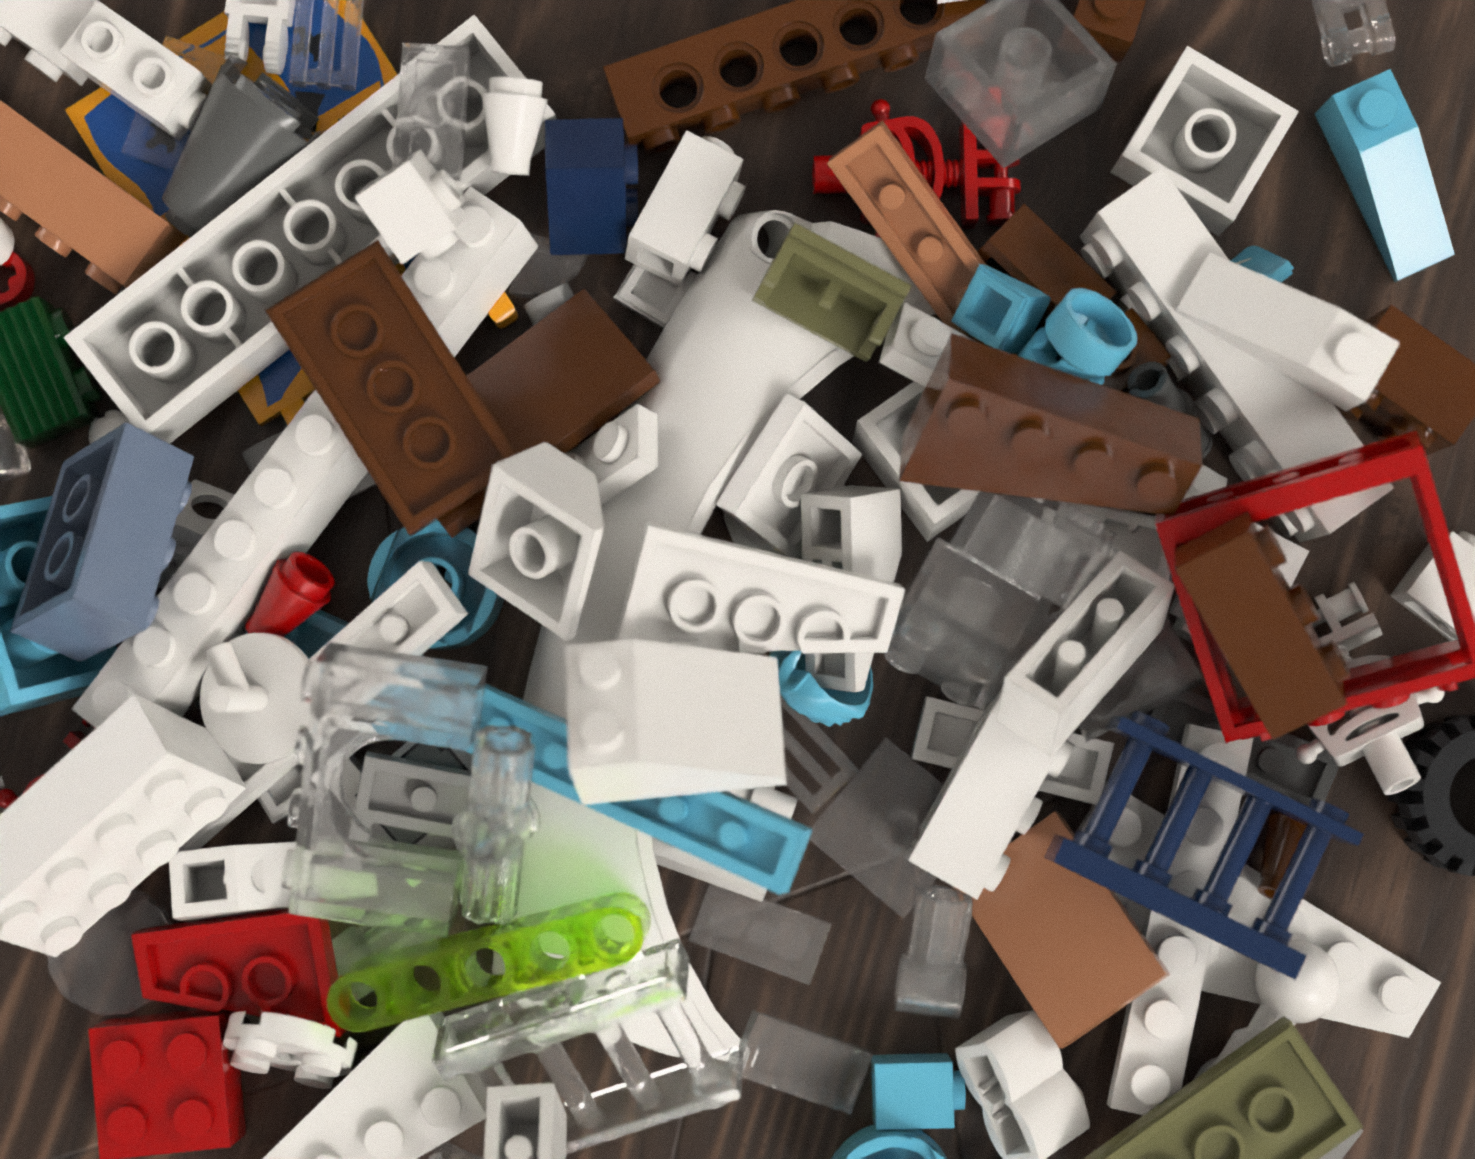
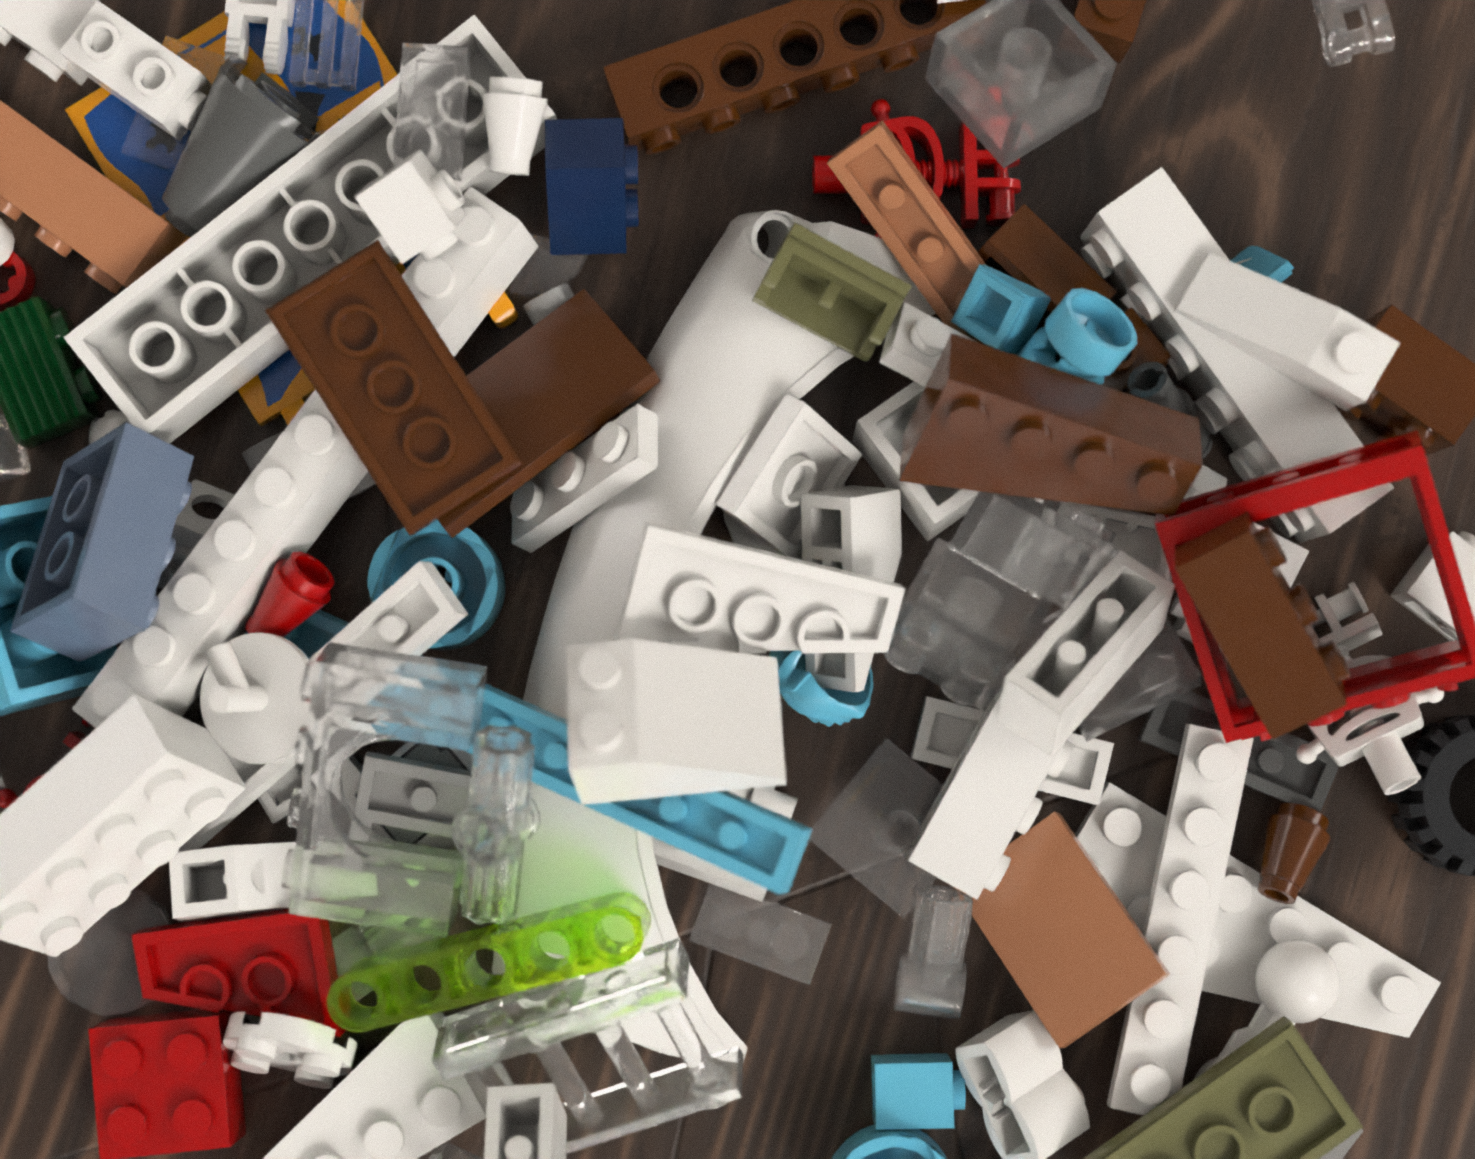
(540, 536): white slope -> none
(651, 295): white tile -> none
(684, 208): white brick -> none
(803, 1061): clear tile -> none
(829, 785): clear tile -> none
(1208, 136): white brick -> none
(1208, 908): dark blue fence -> none
(1387, 172): slope -> none

